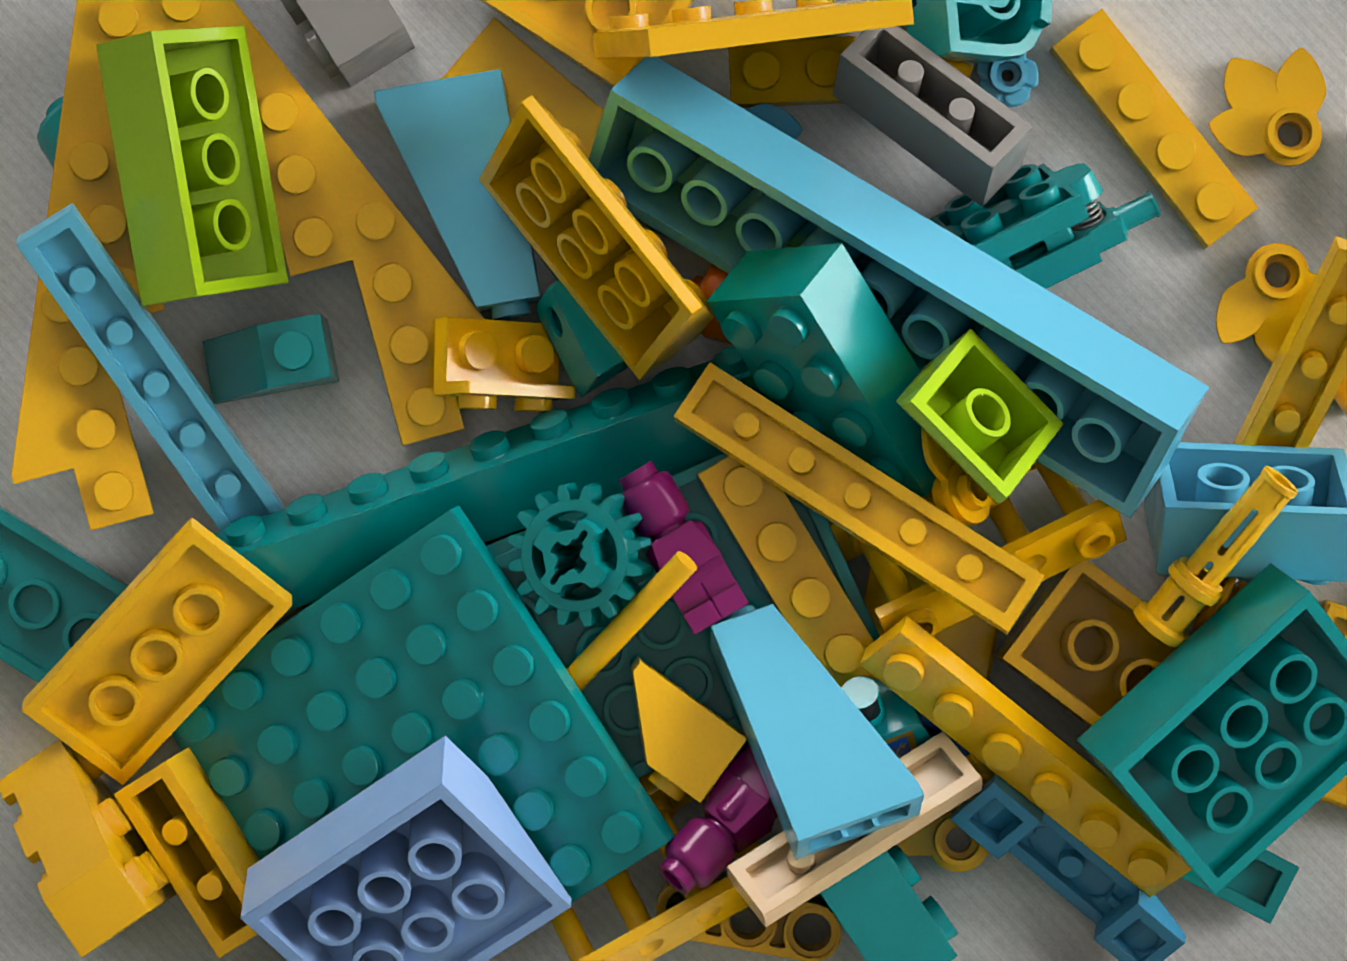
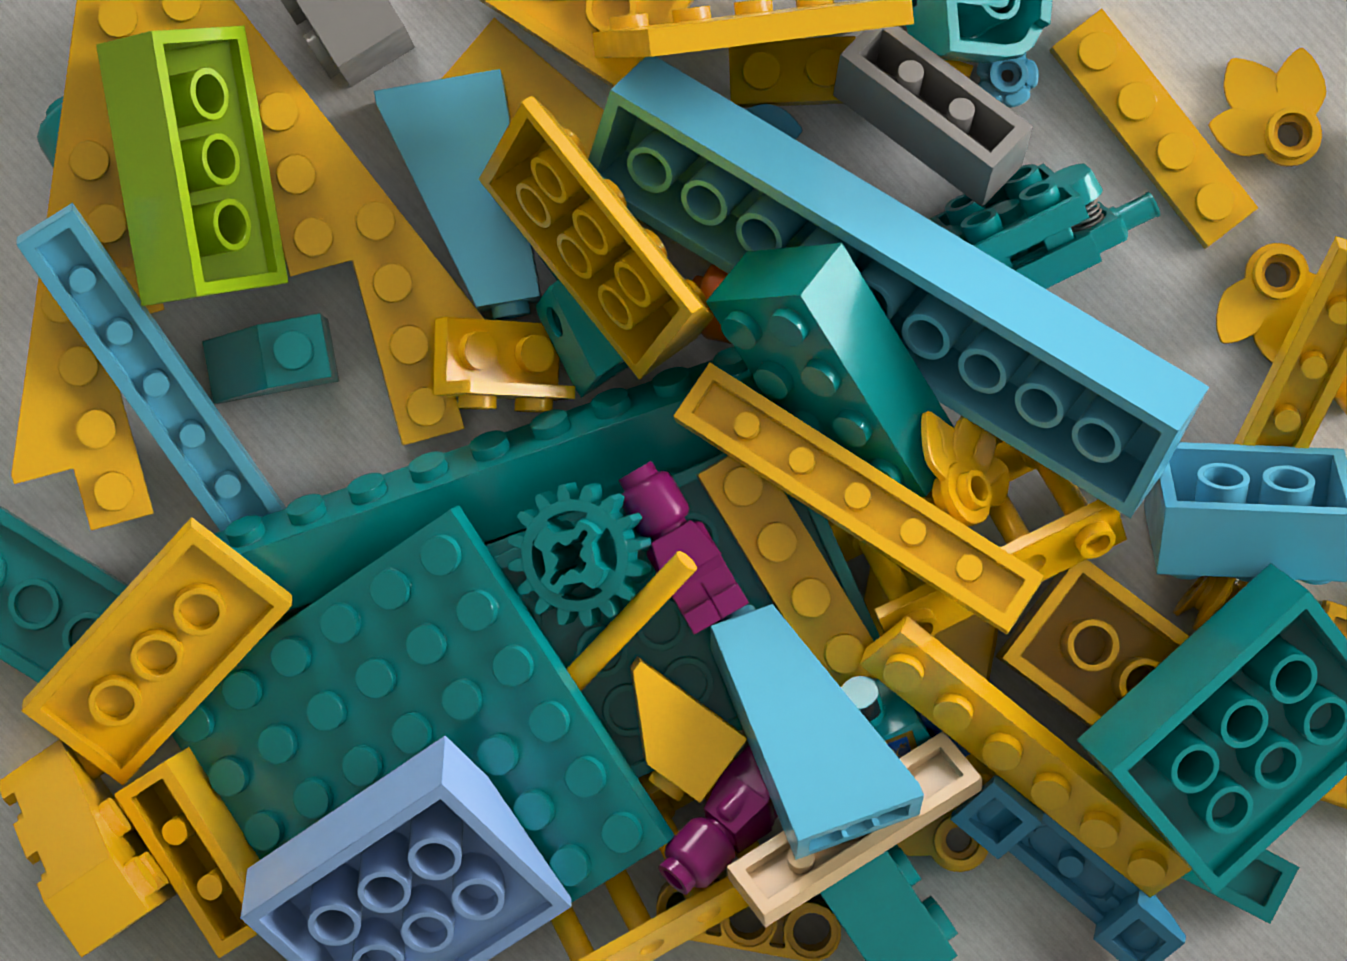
(980, 414): lime slope -> none
(1202, 586): yellow pin -> none

